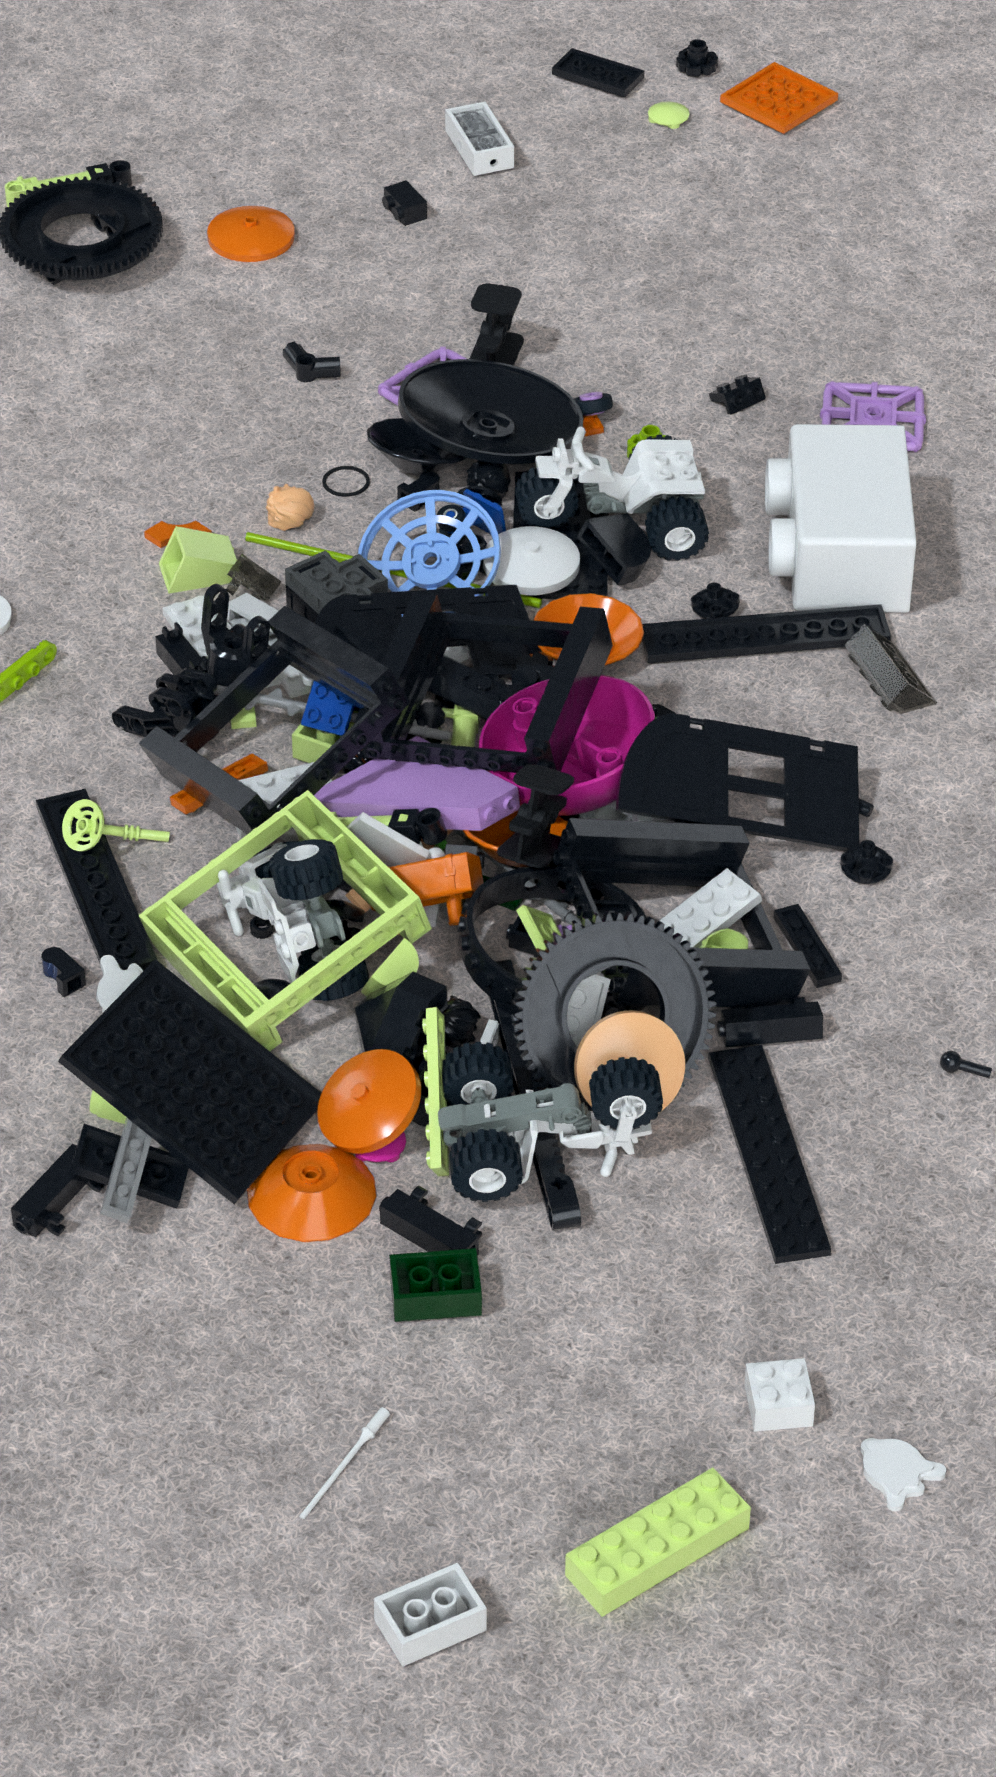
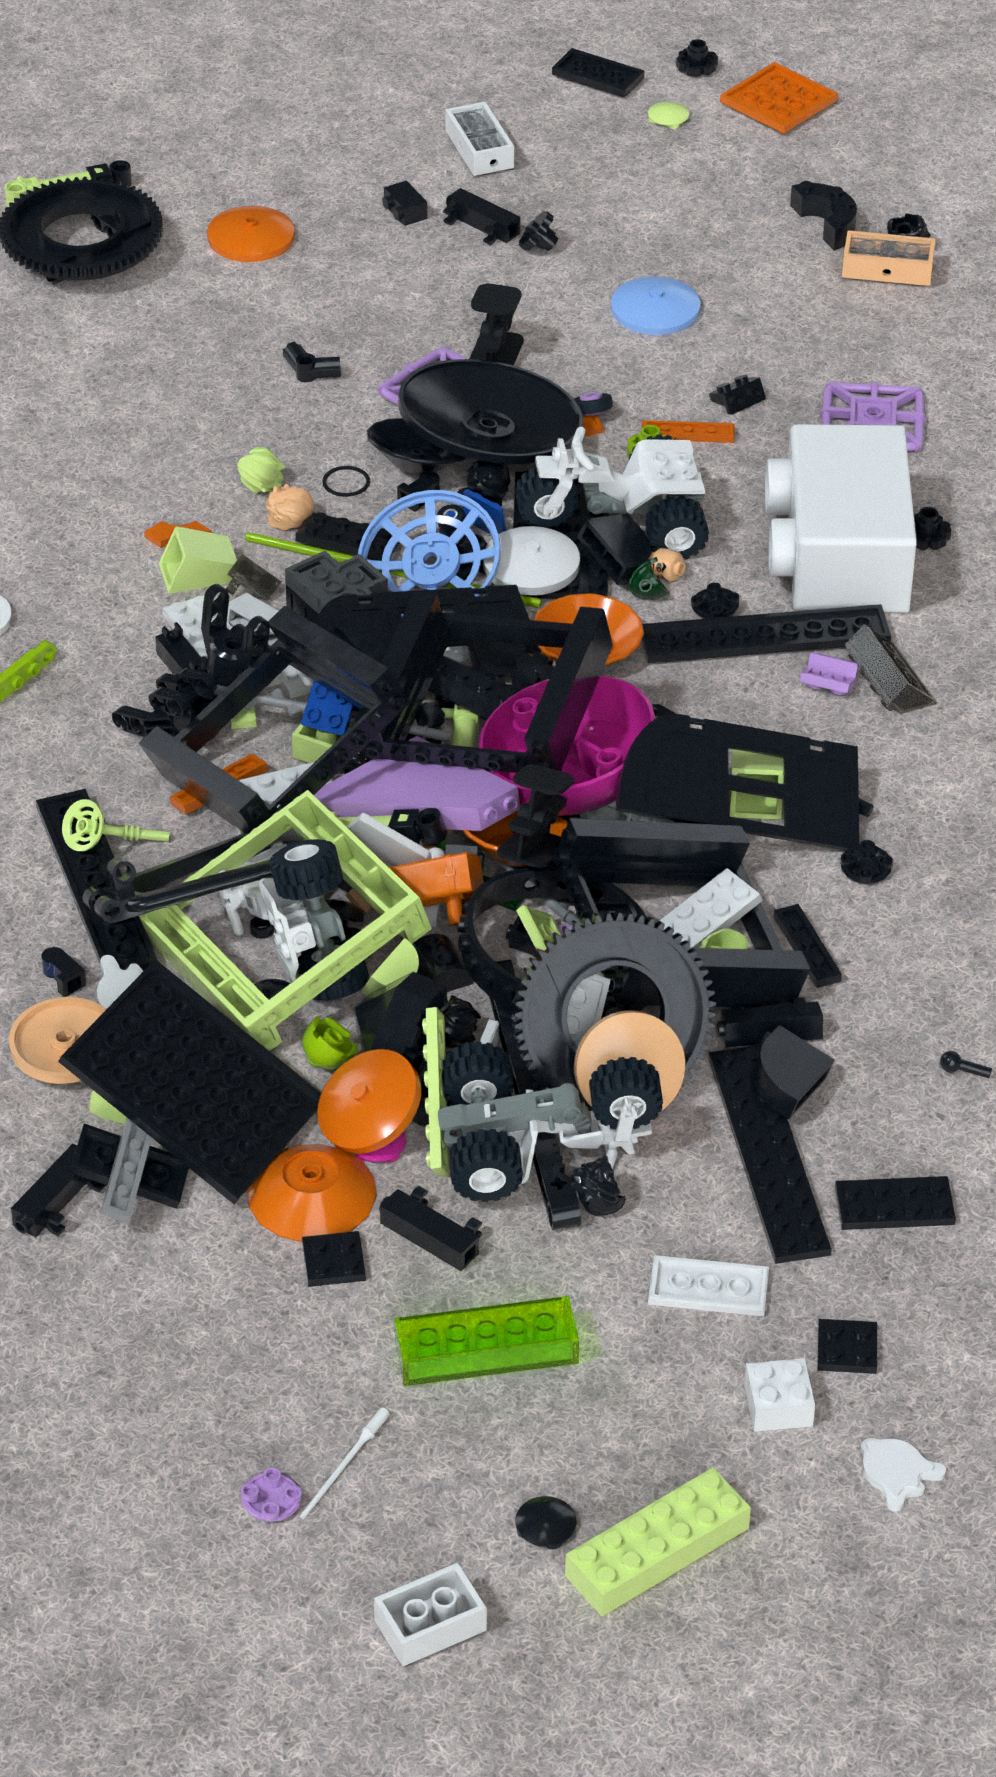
(45, 1034): none -> light nougat dish
(130, 896): none -> black piece
(260, 470): none -> yellowish green hair
(270, 1495): none -> lavender dish
(327, 1044): none -> lime cylinder
(333, 1258): none -> black plate
(341, 535): none -> black plate
(435, 1285): dark green brick -> none
(441, 962): none -> black brick
(482, 215): none -> black brick
(486, 1340): none -> clear neon green brick
(539, 233): none -> black plant
(545, 1521): none -> black dish
(597, 1187): none -> black hair
(645, 583): none -> dark green helmet
(655, 305): none -> light blue dish
(669, 564): none -> light nougat head
(695, 430): none -> orange tile
(708, 1285): none -> white tile
(761, 768): none -> yellowish green slope
(788, 1071): none -> black brick
(828, 203): none -> black brick
(830, 673): none -> lavender bracket
(847, 1346): none -> black plate
(888, 258): none -> light nougat brick
(894, 1203): none -> black plate
(908, 226): none -> black hair
(931, 529): none -> black plant

